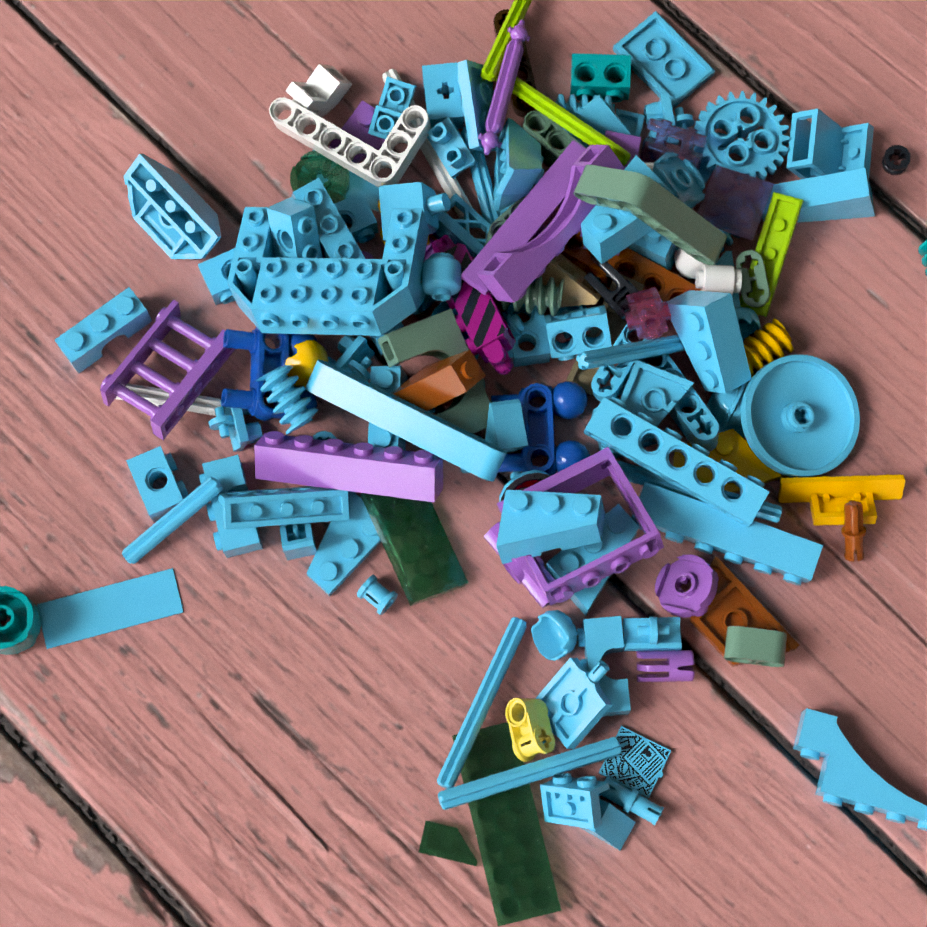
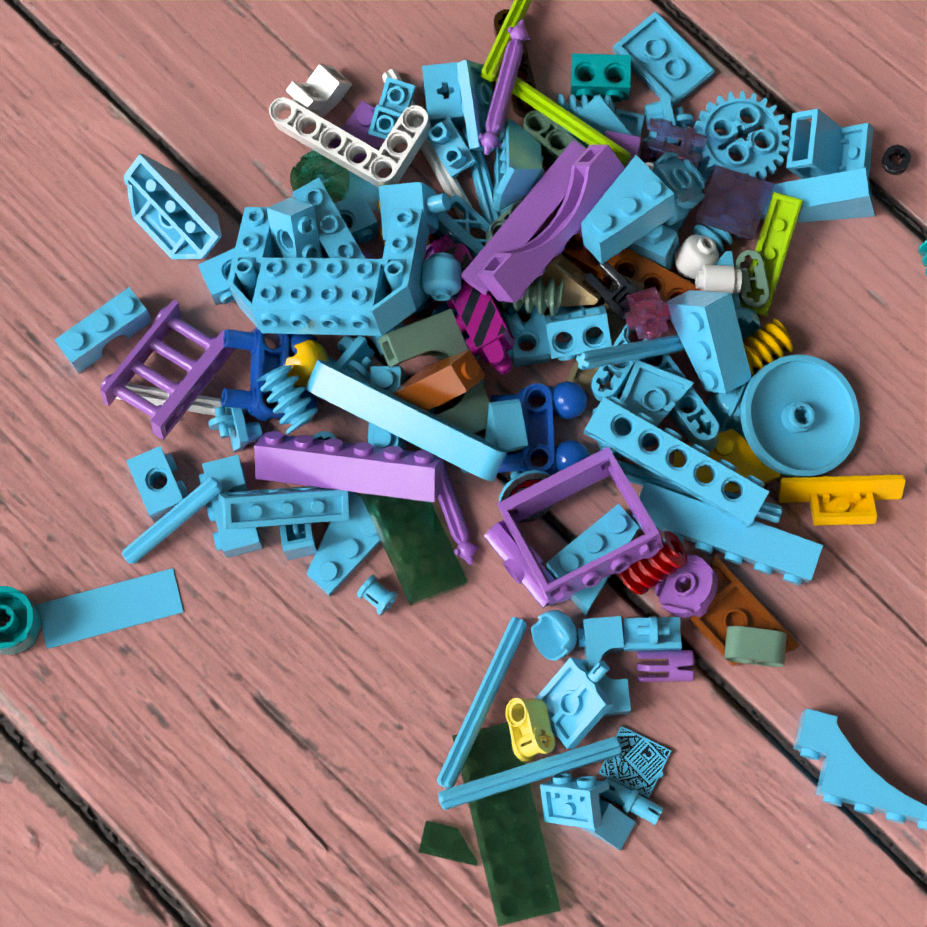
(456, 520): none -> medium lavender wheel
(548, 521): medium azure wedge -> none
(650, 571): none -> red piece
(653, 206): sand green beam -> none
(853, 530): dark orange axle -> none

